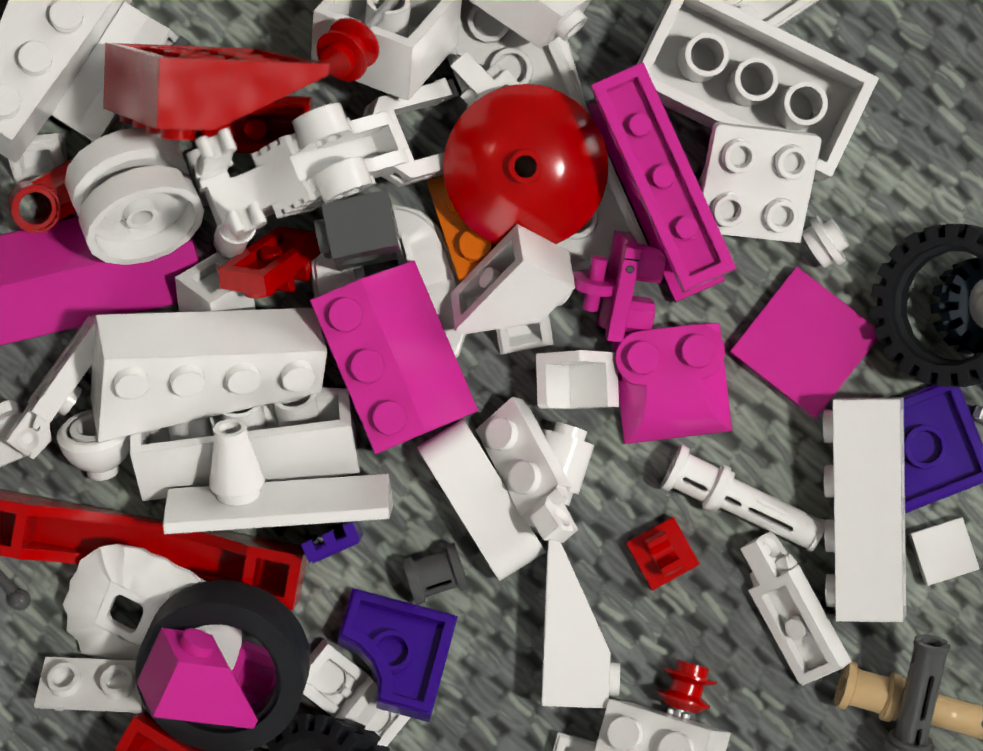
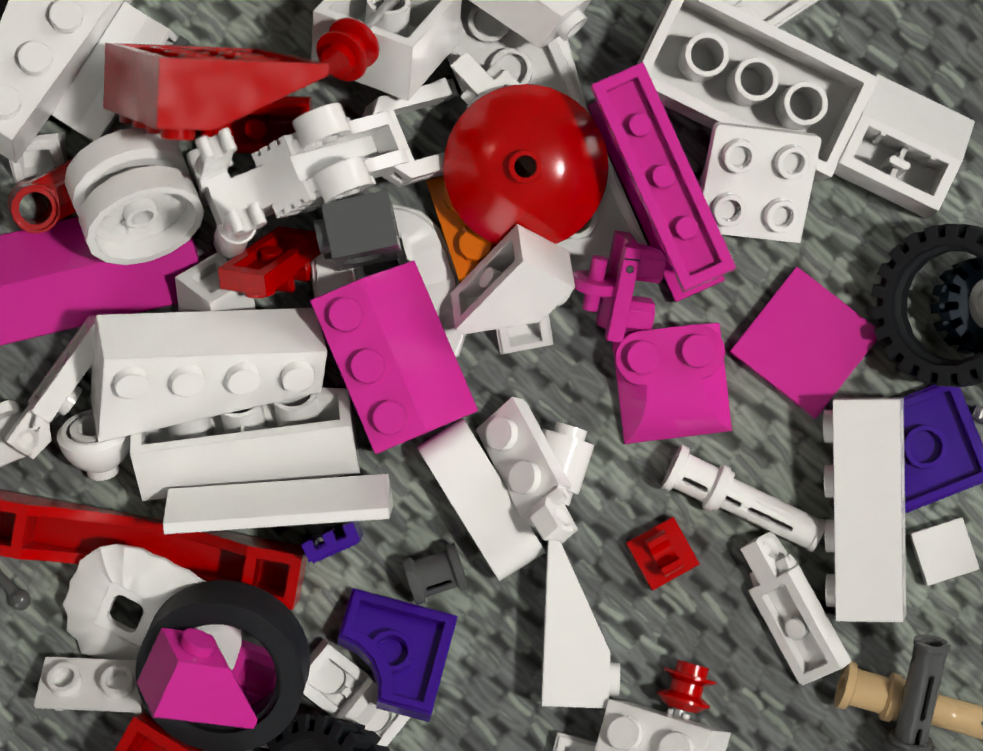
(234, 465): white cone -> none
(577, 380): white panel -> none
(826, 241): white plate -> none
(906, 148): none -> white slope

